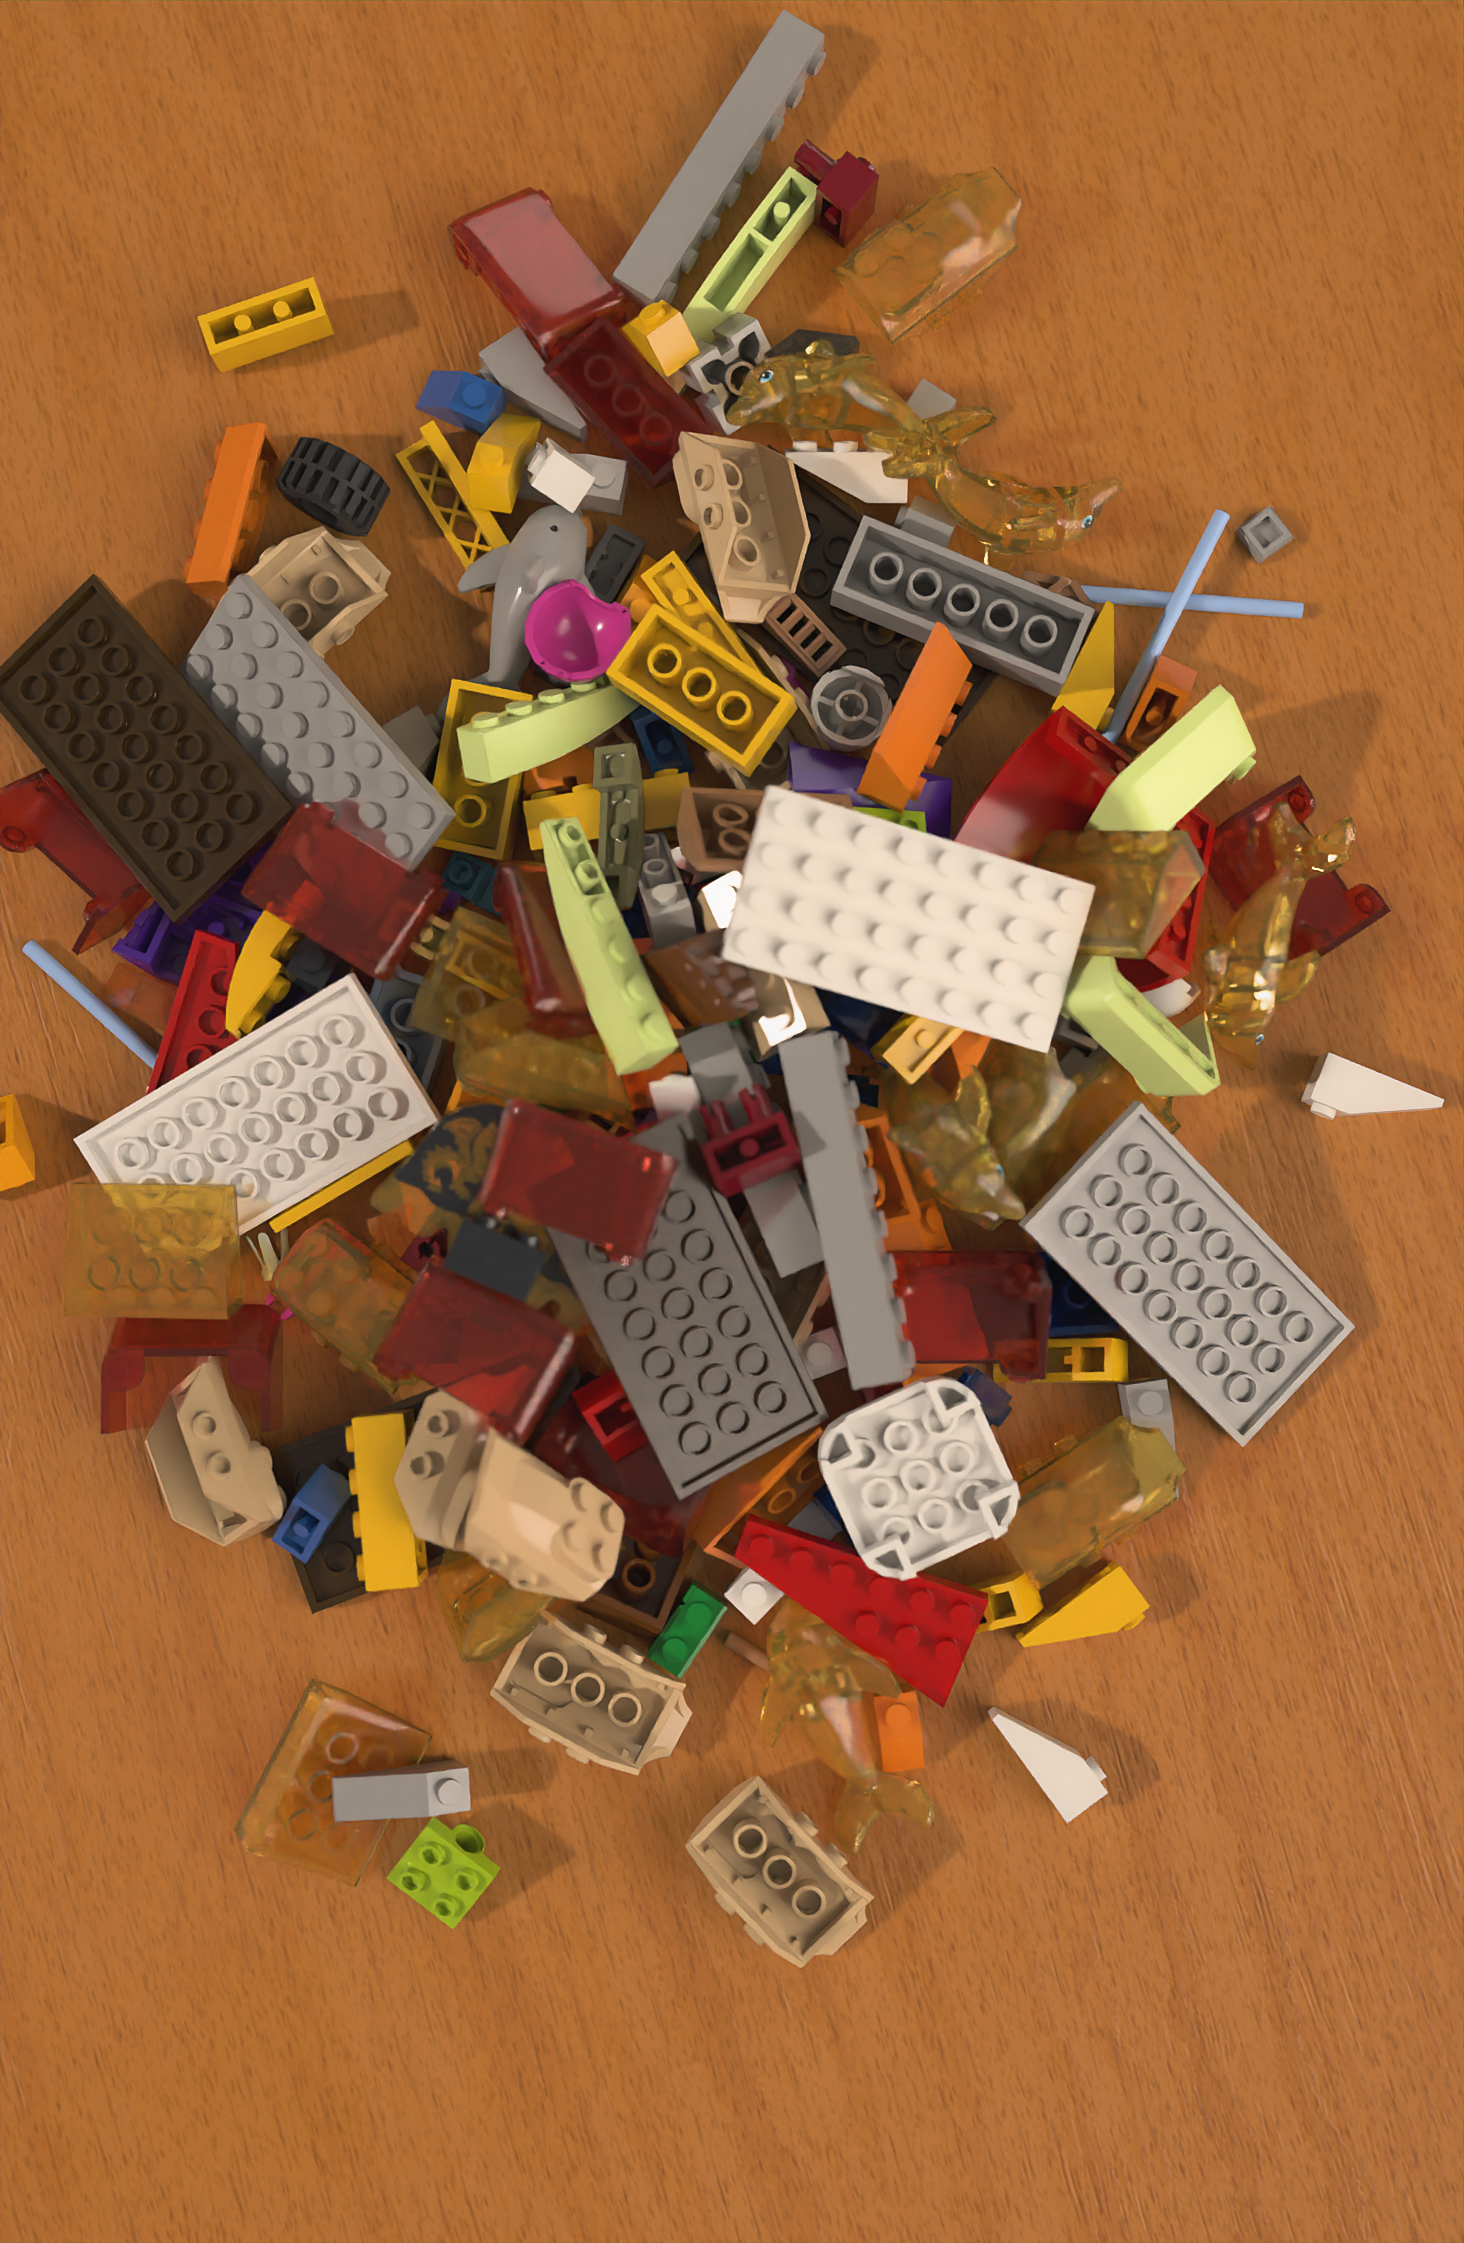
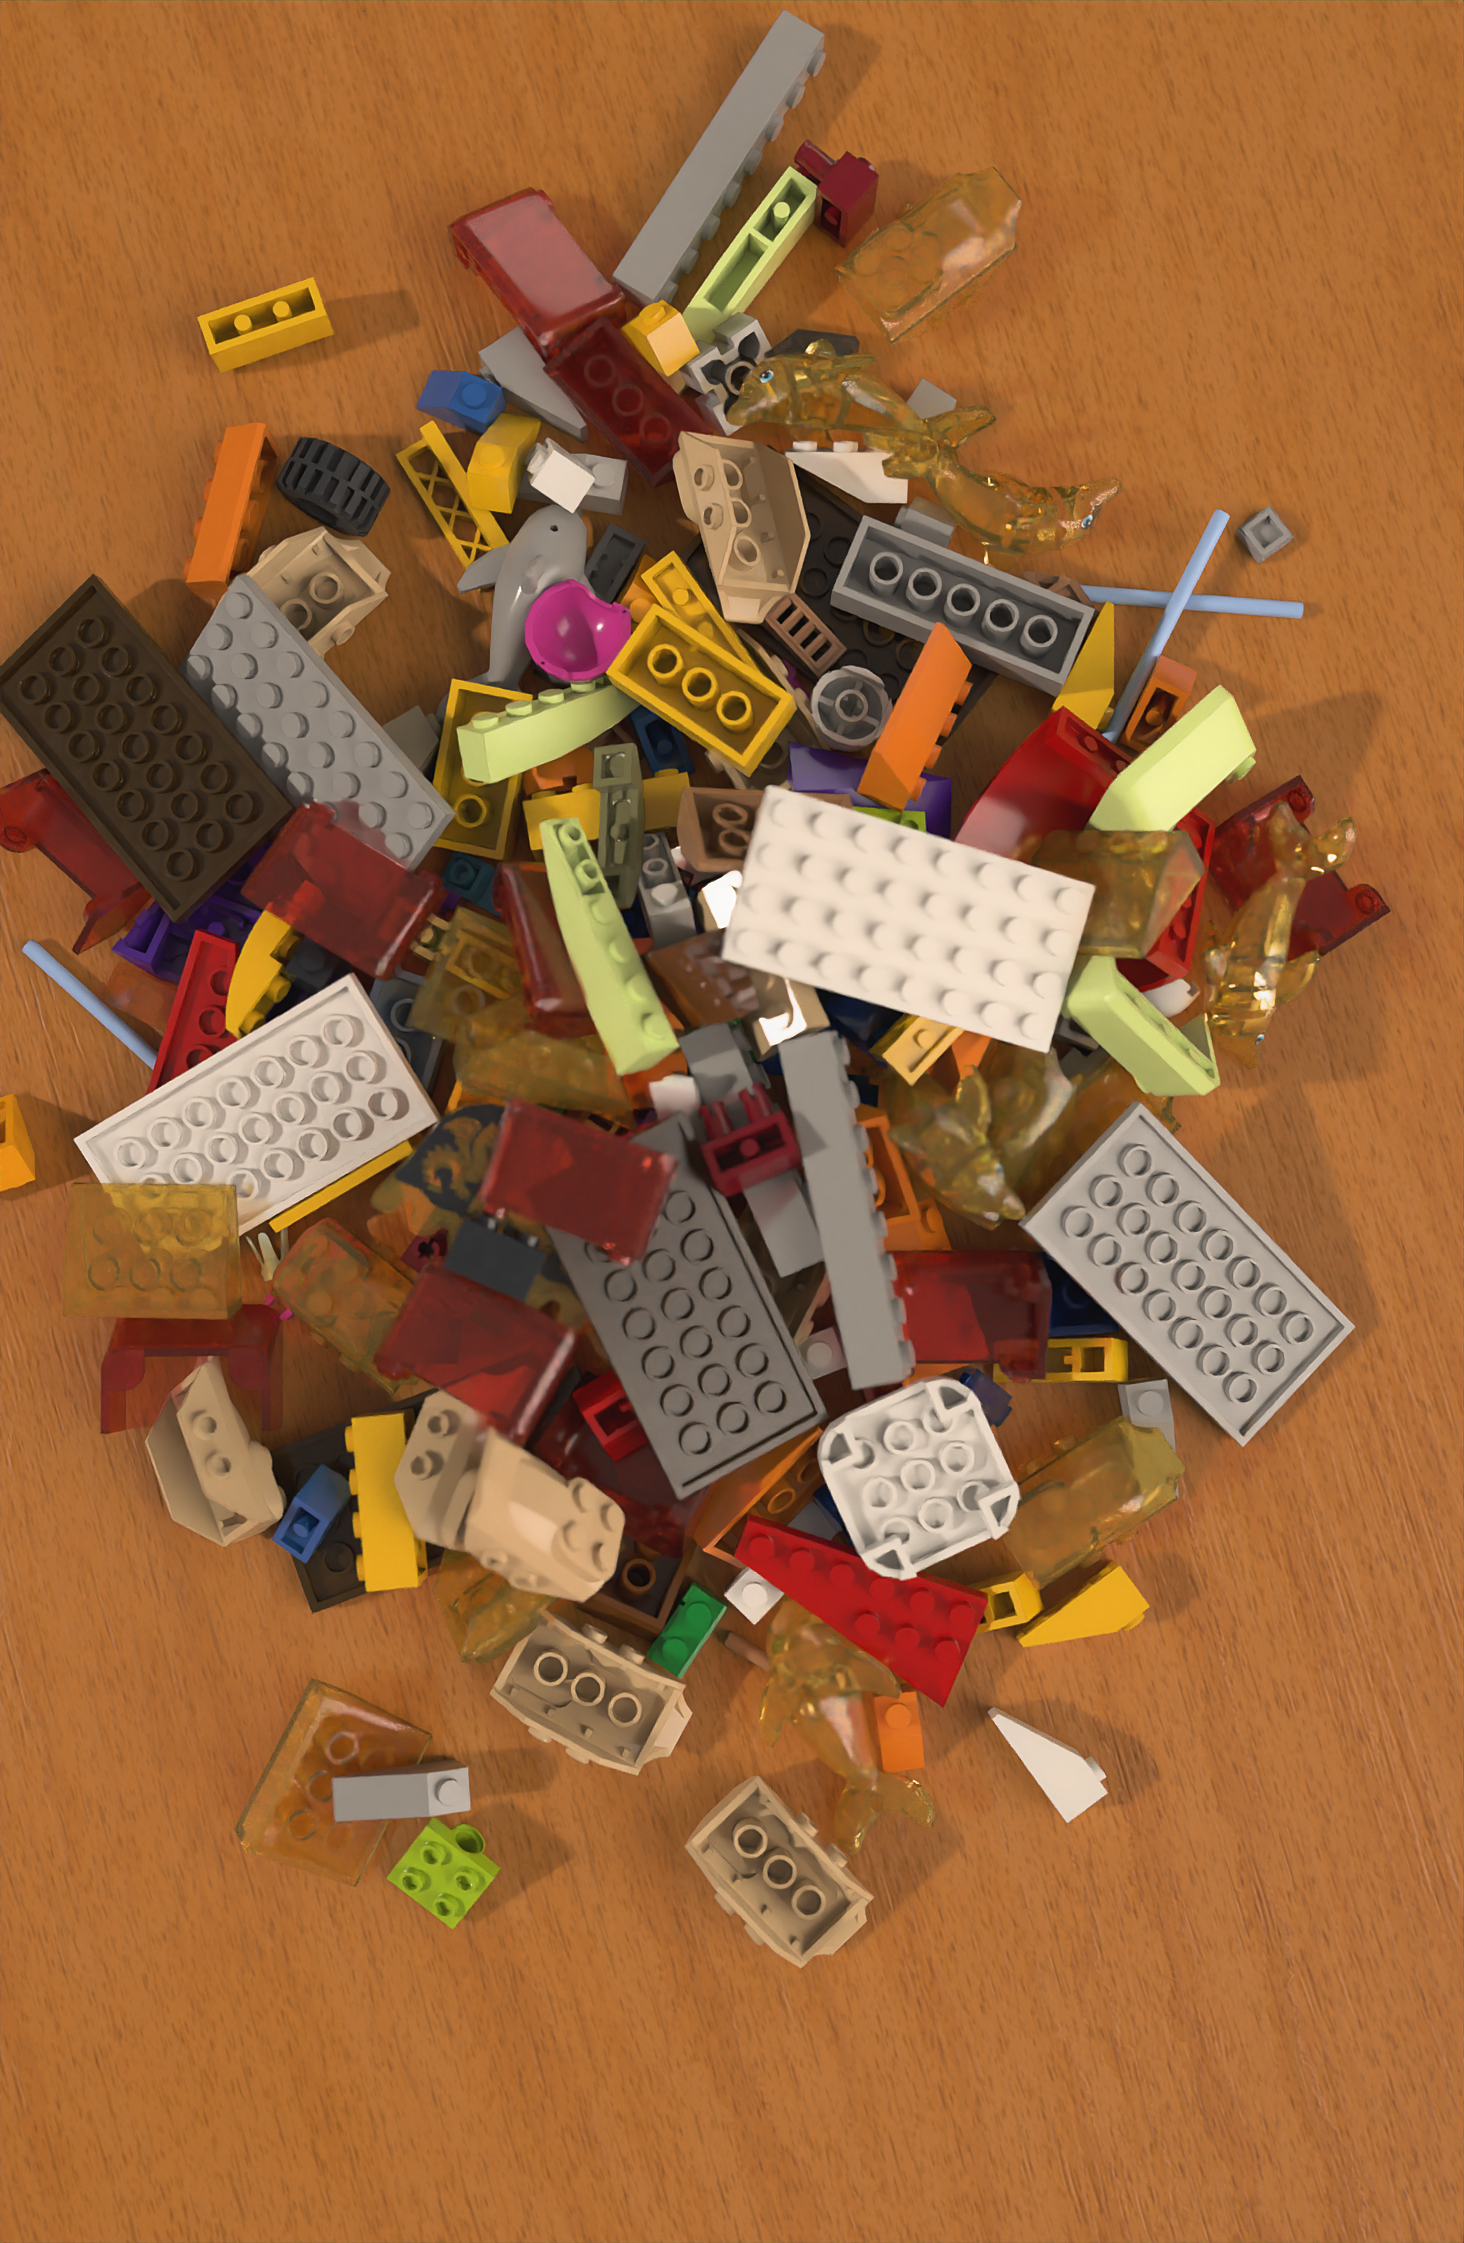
(1351, 1090): white slope -> none

